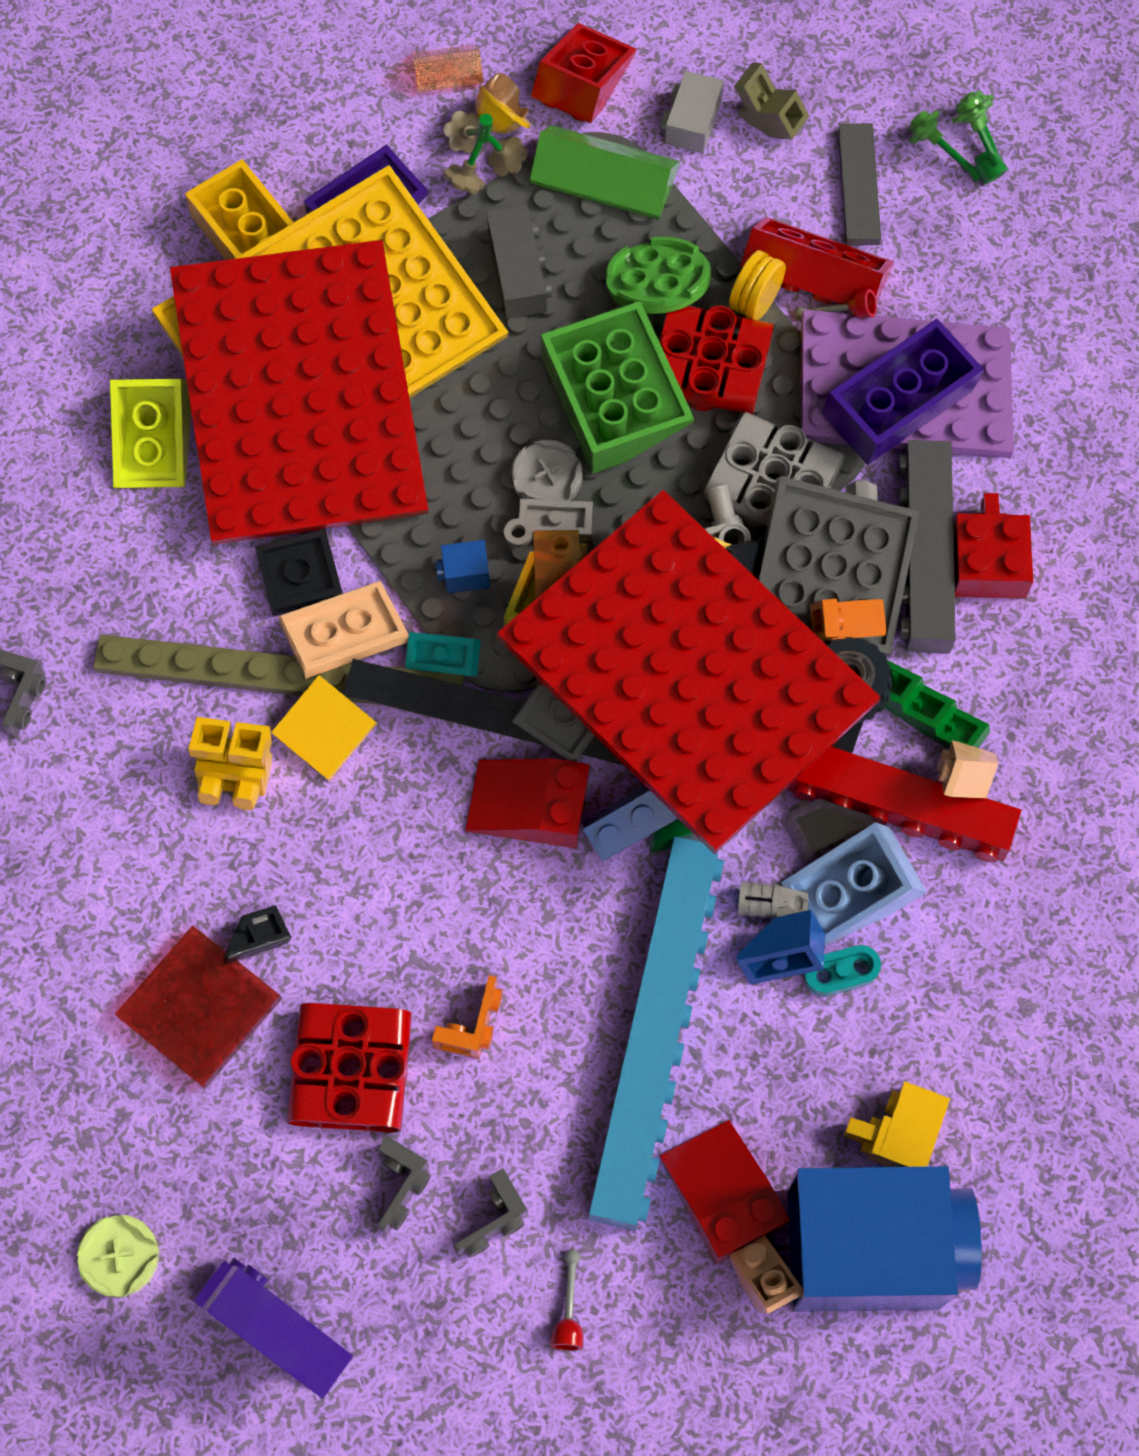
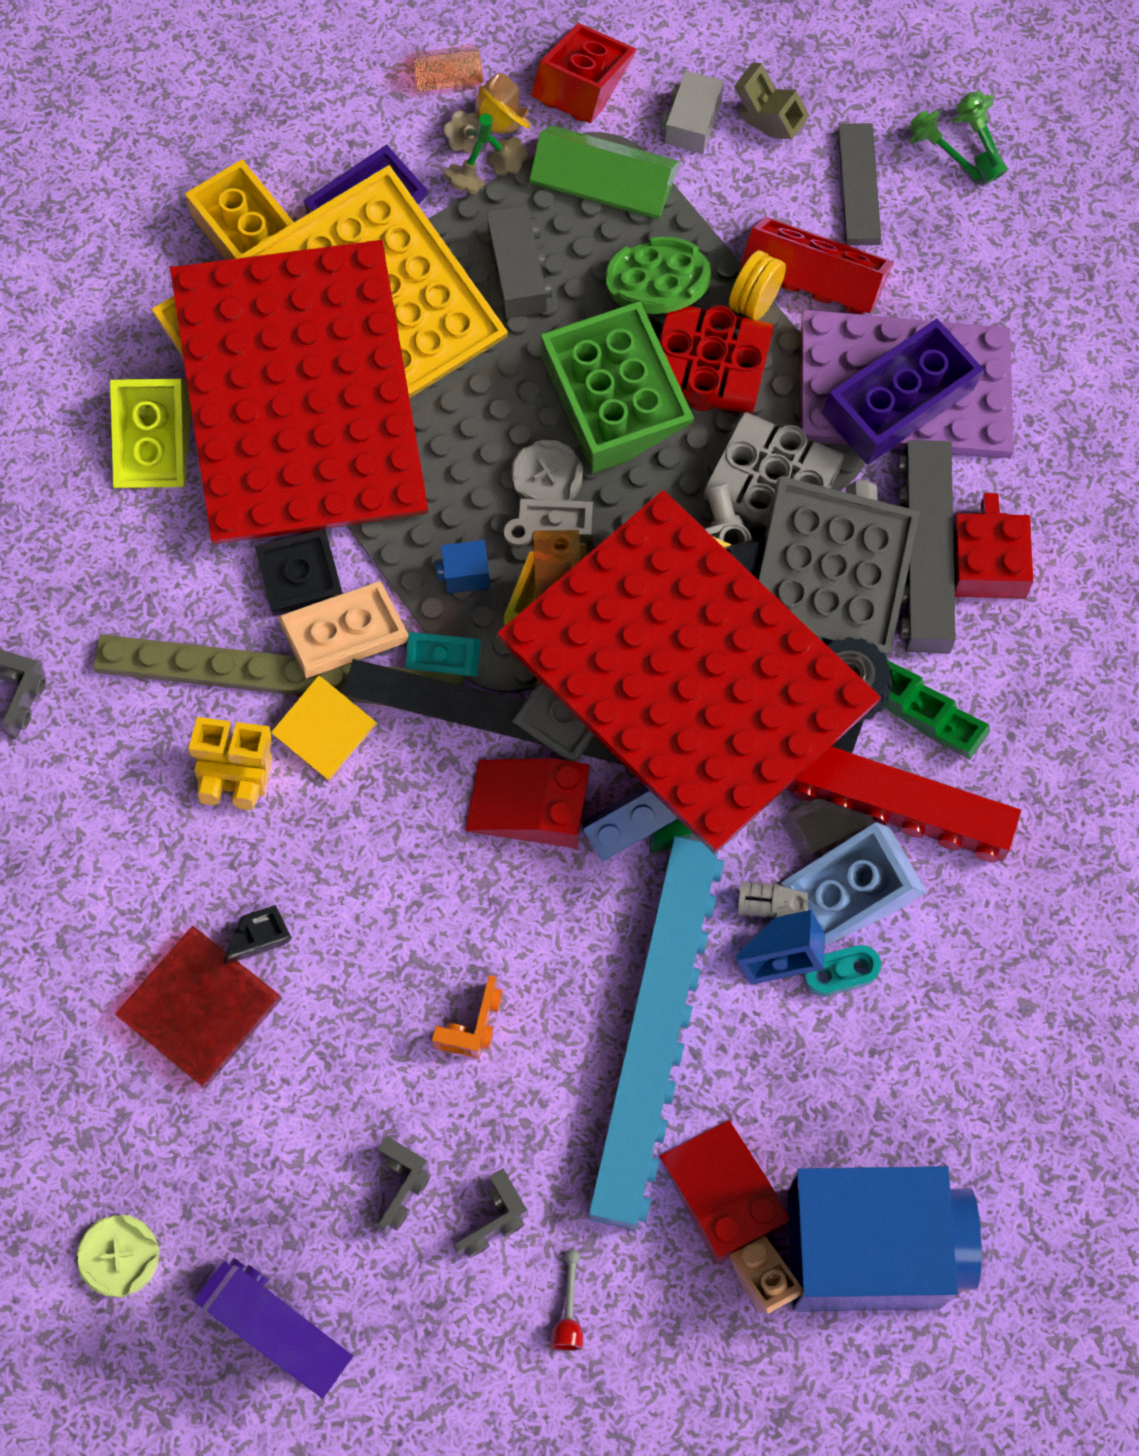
(322, 1036): red connector -> none
(848, 619): orange bracket -> none
(861, 305): red hinge -> none
(906, 1135): yellow hinge -> none
(966, 770): light nougat slope -> none

